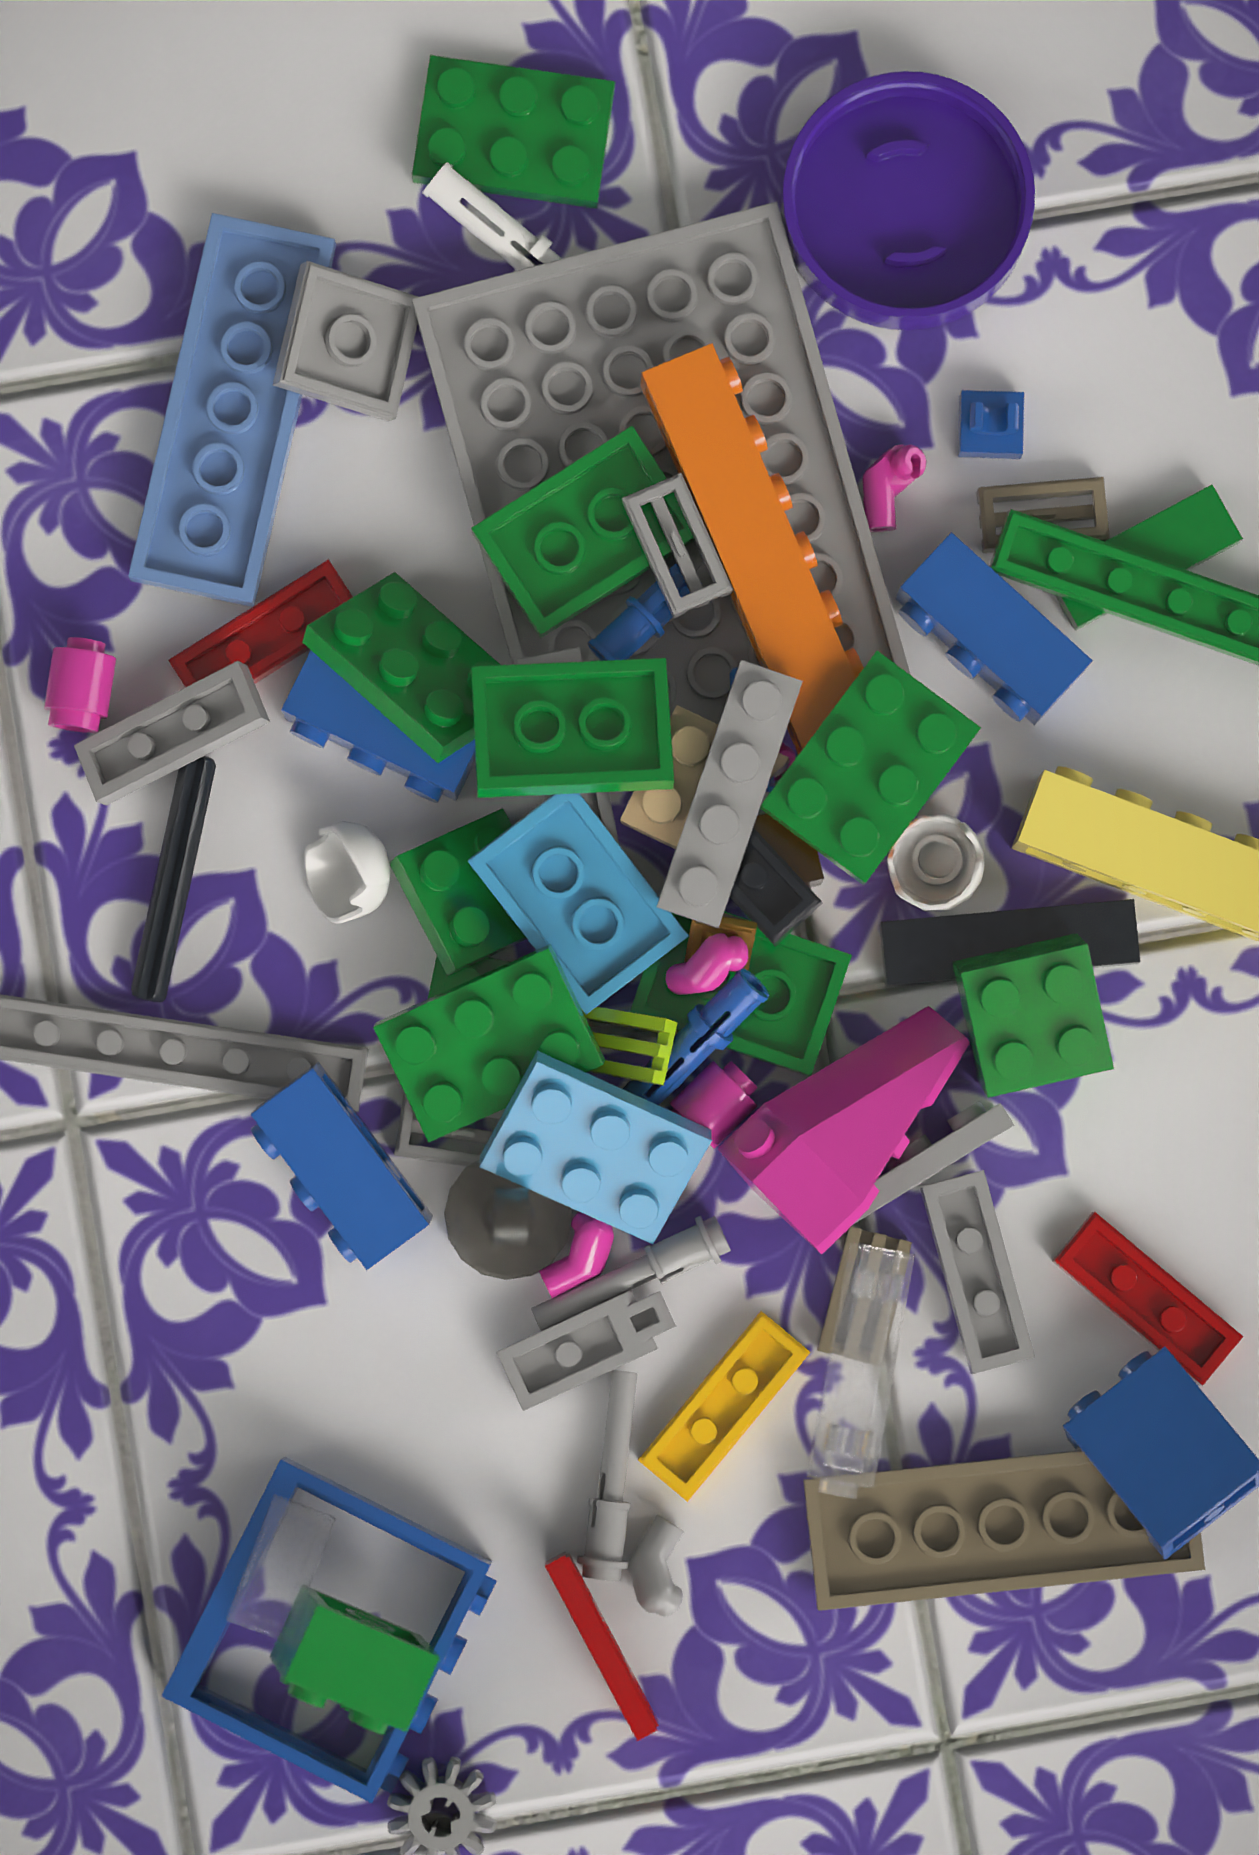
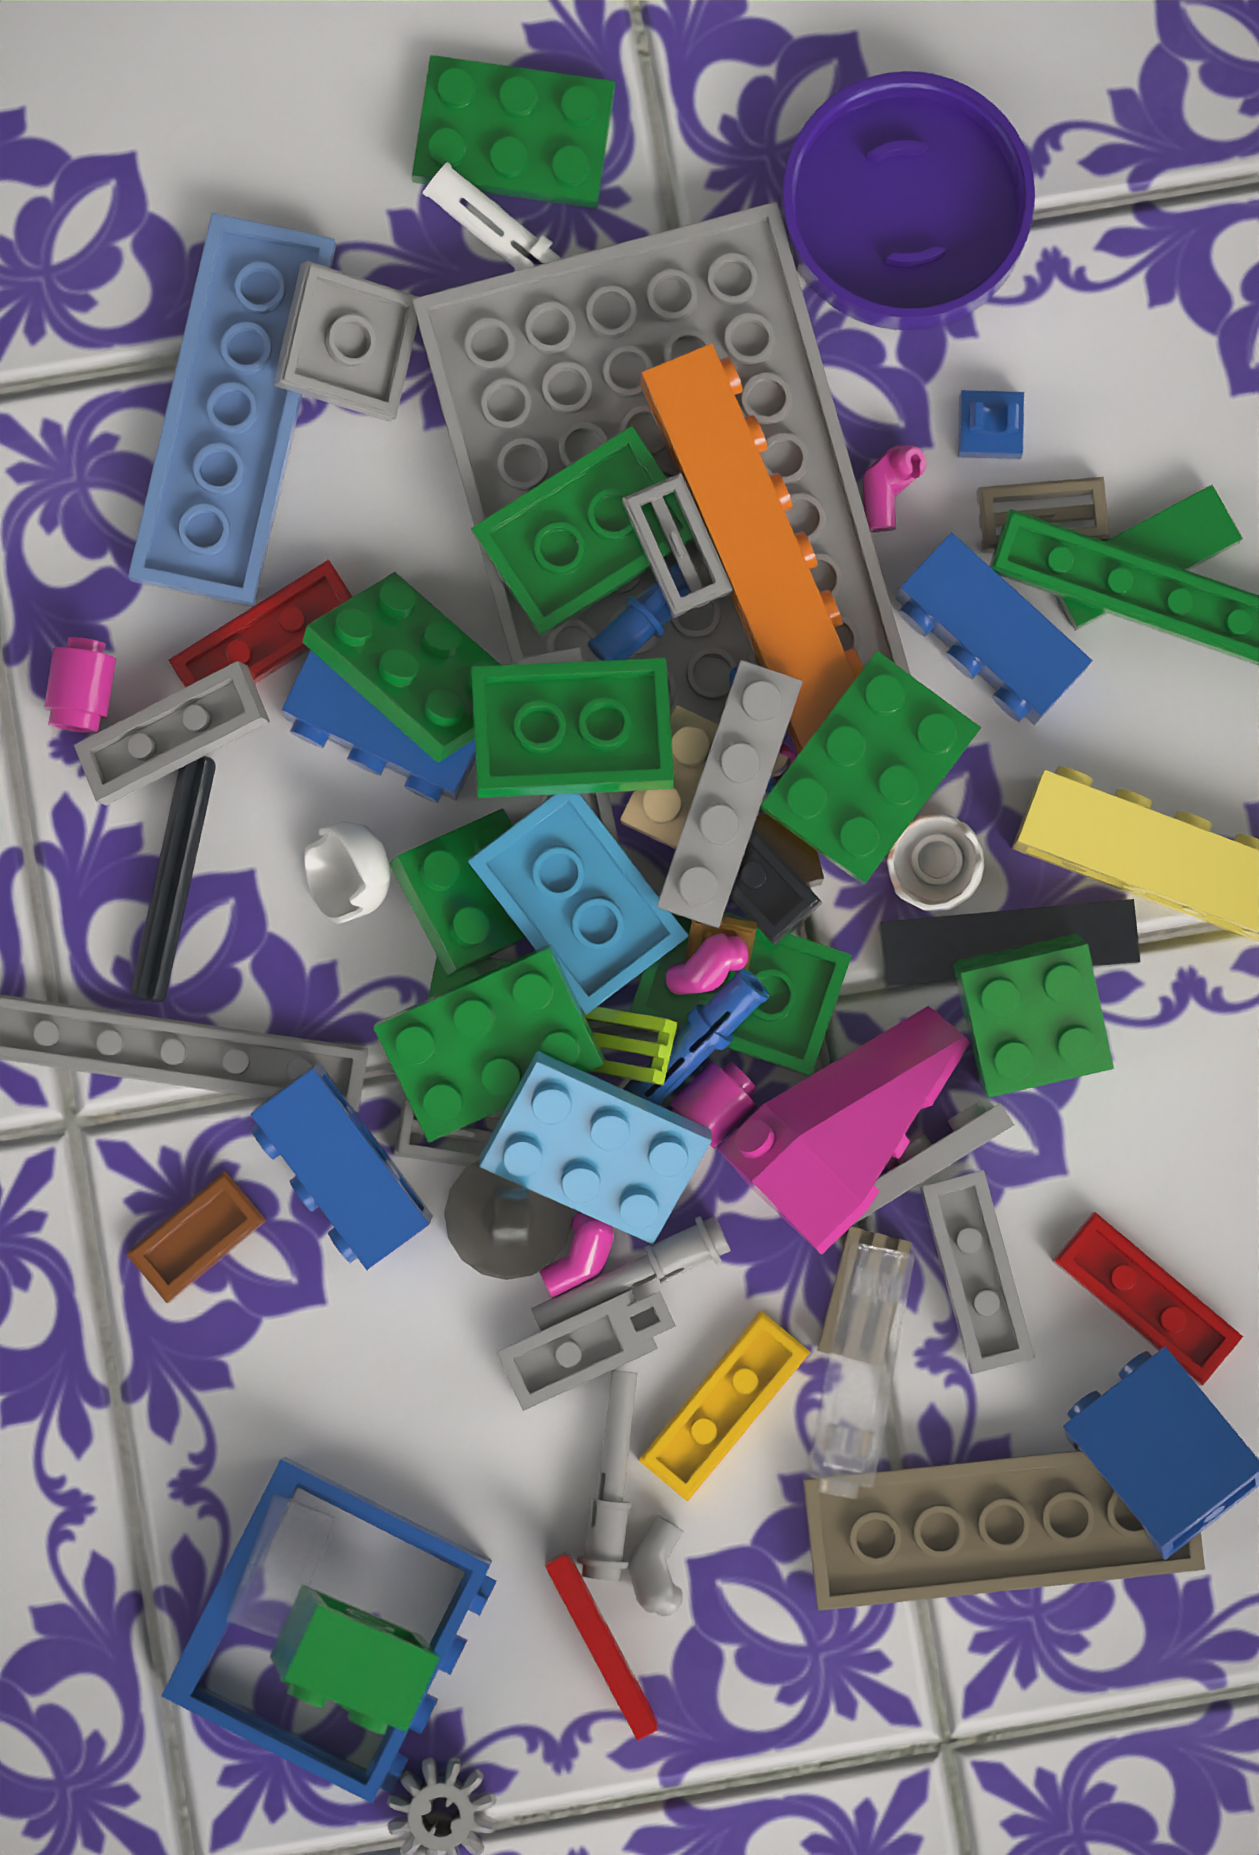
(196, 1237): none -> dark orange tile

